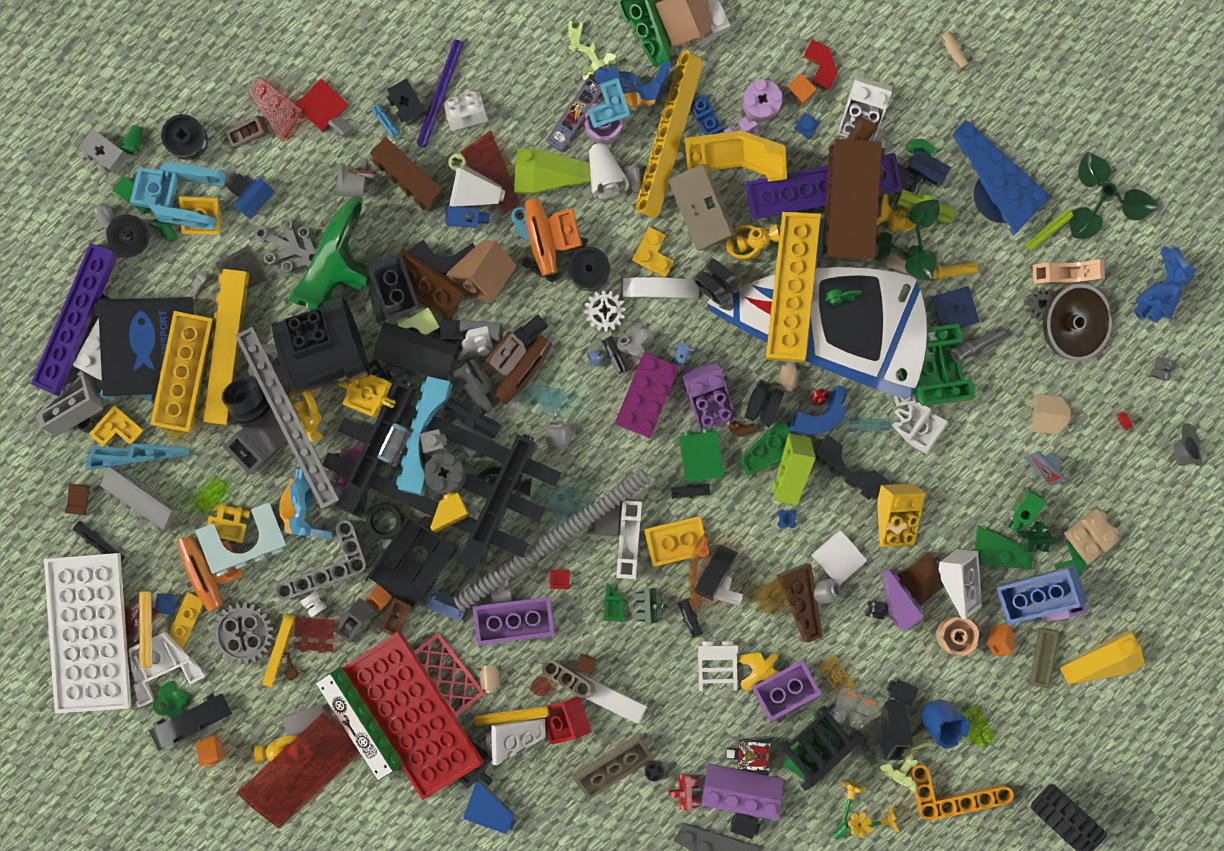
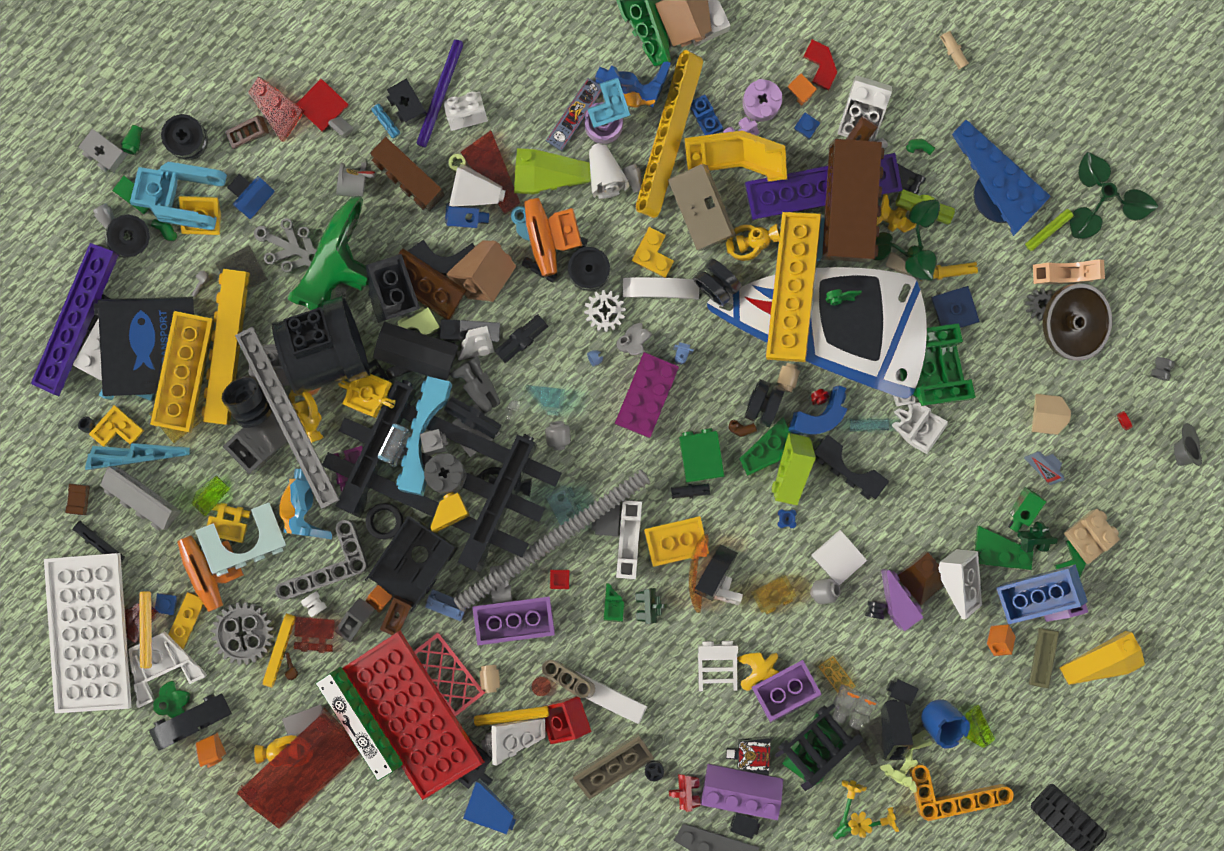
(72, 407): light grey wedge -> none
(517, 364): reddish brown plate -> none
(574, 36): yellowish green piece -> none
(586, 664): reddish brown piece -> none
(614, 355): black axle -> none
(689, 618): black pin -> none
(708, 395): medium lavender slope -> none
(799, 591): reddish brown wing -> none
(899, 514): yellow slope -> none
(929, 167): dark blue panel -> none
(968, 638): light nougat brick -> none
(971, 347): dark grey pin -> none
(1161, 299): blue hips -> none

